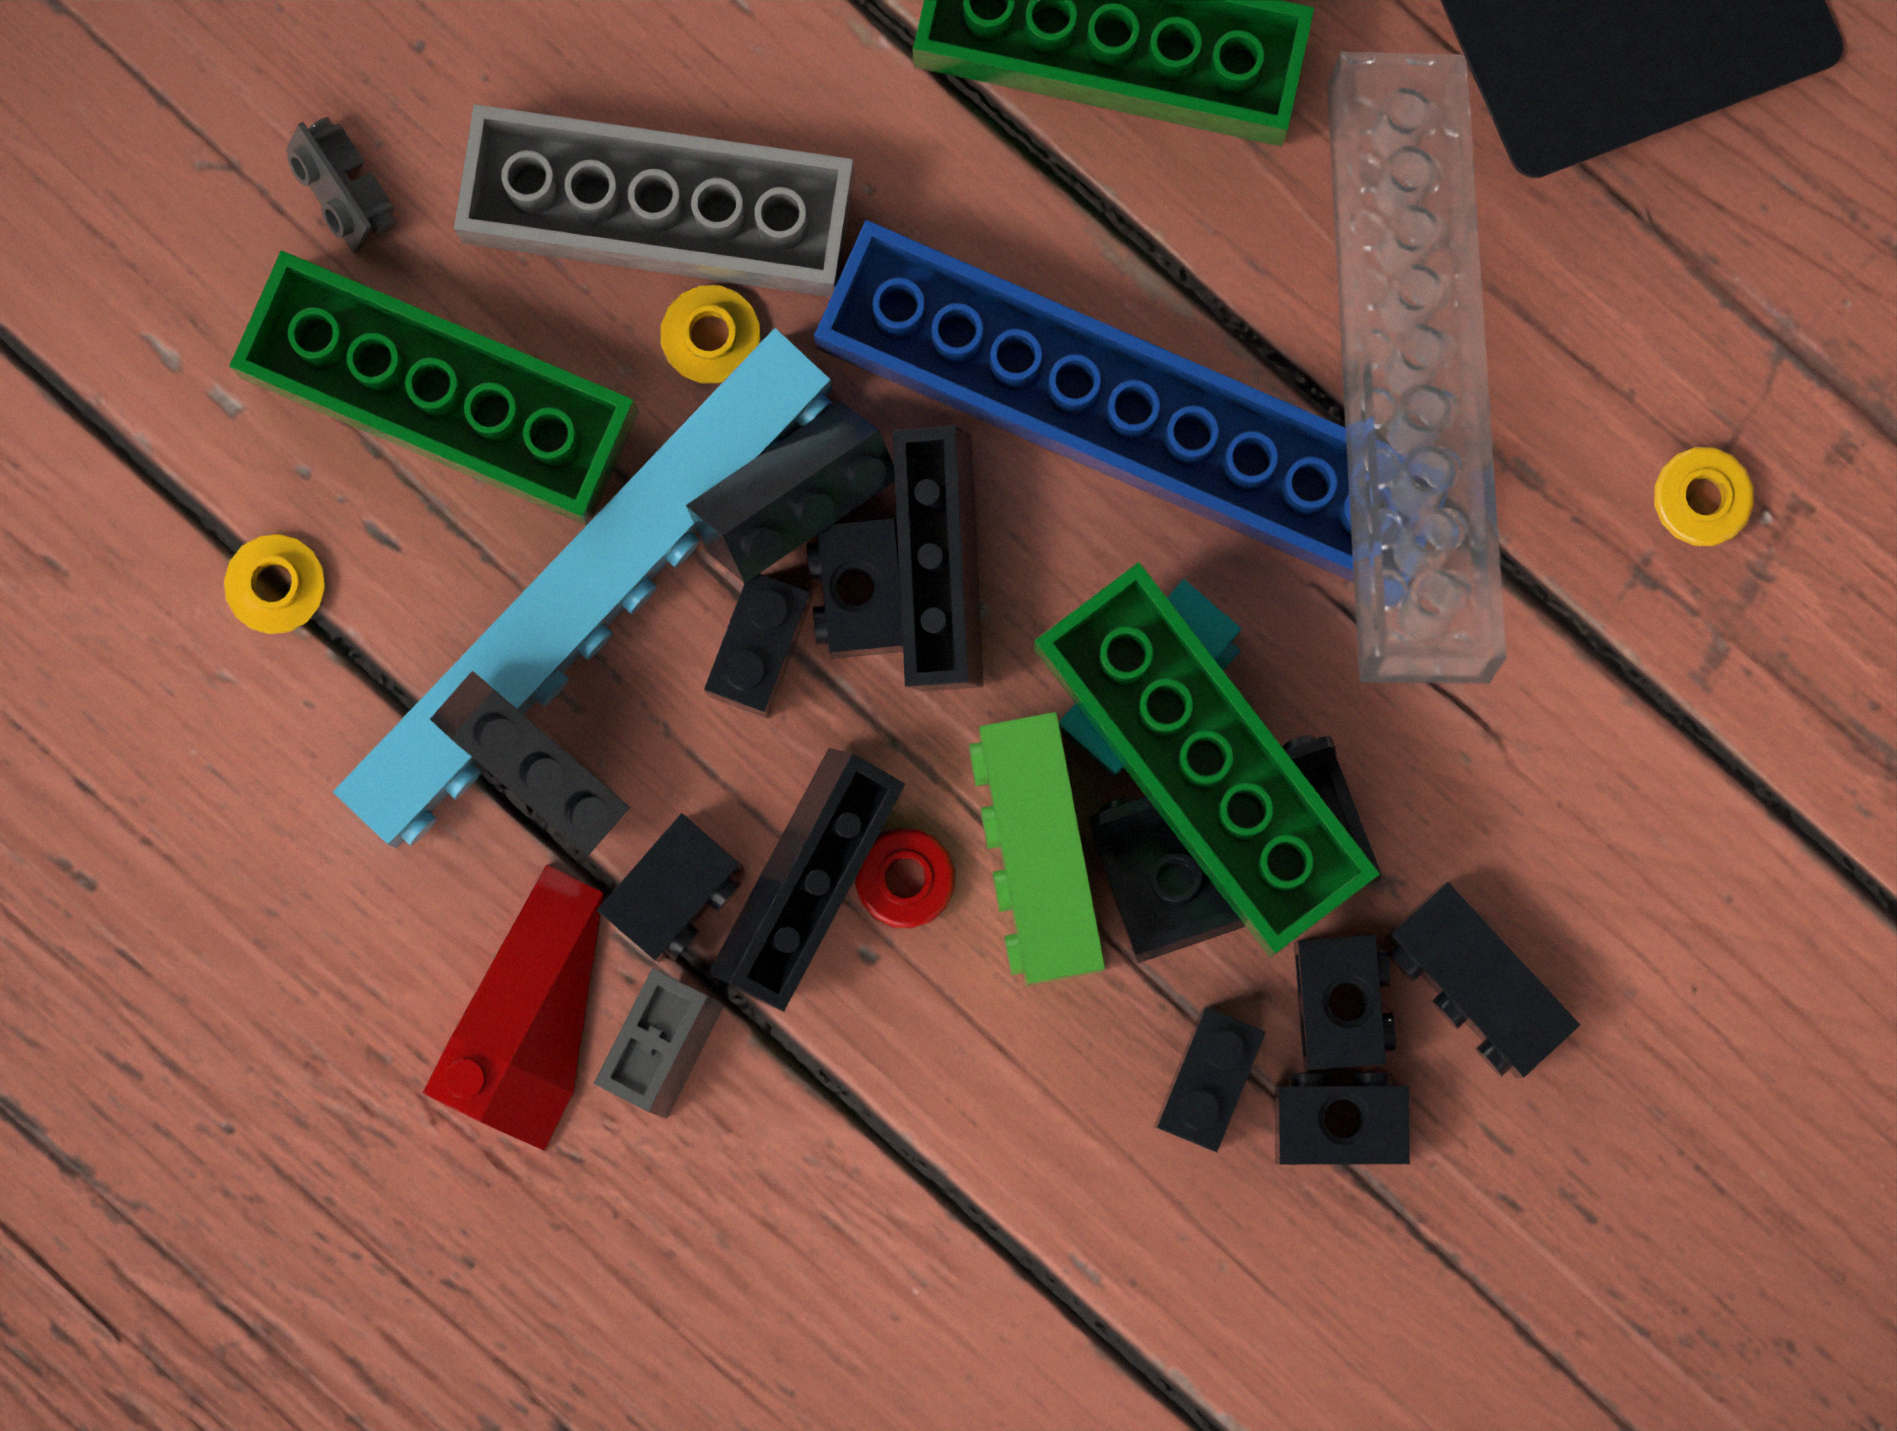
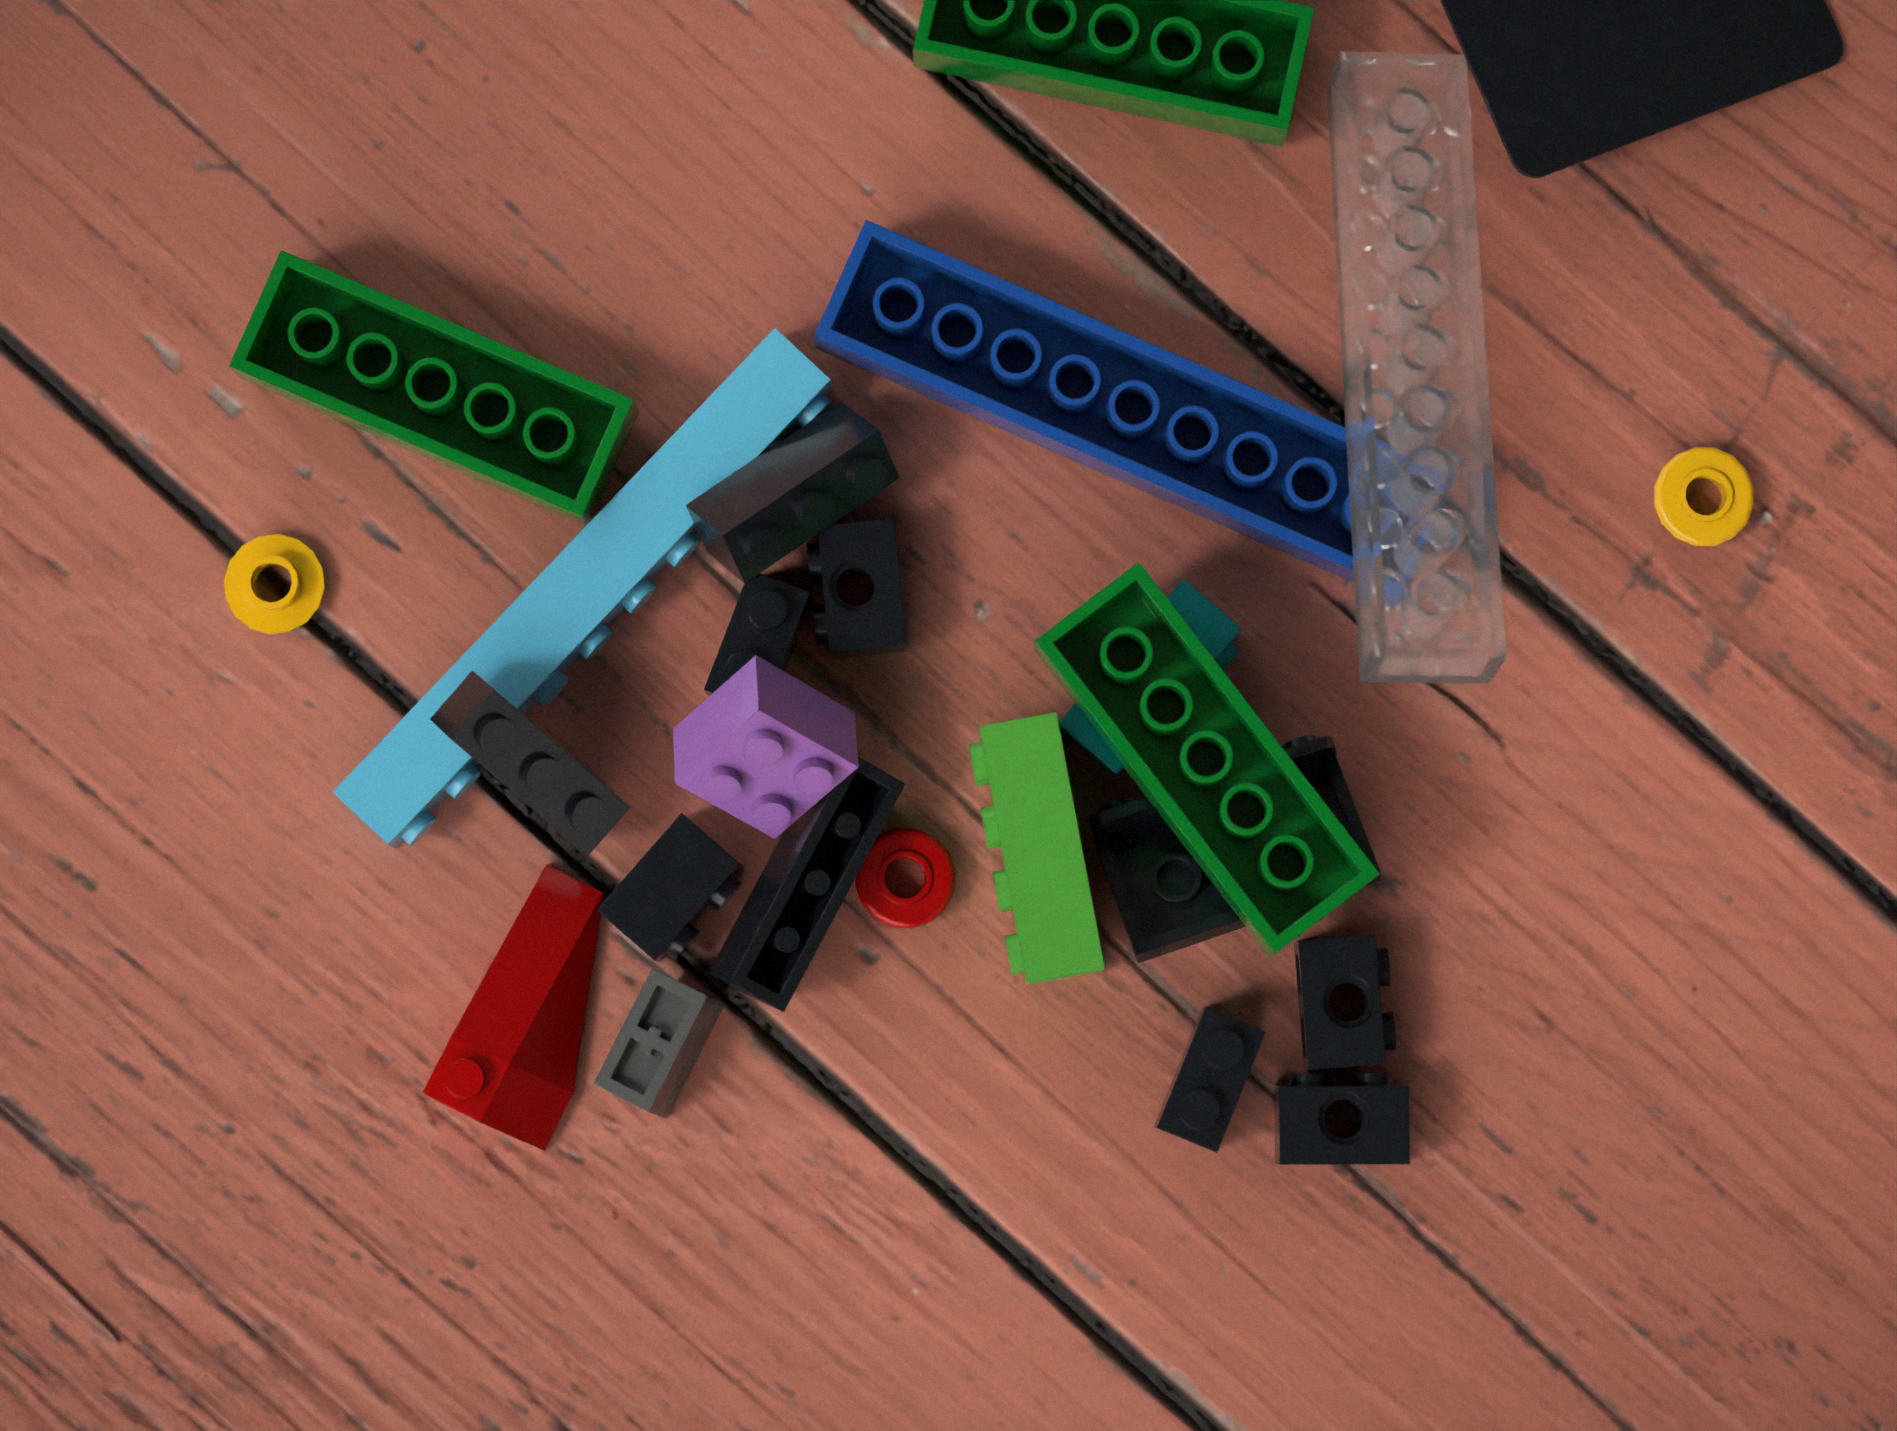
(322, 159): dark grey hinge -> none
(654, 200): light grey brick -> none
(687, 311): yellow piece -> none
(765, 747): none -> medium lavender brick
(937, 558): black brick -> none
(1480, 983): black brick -> none

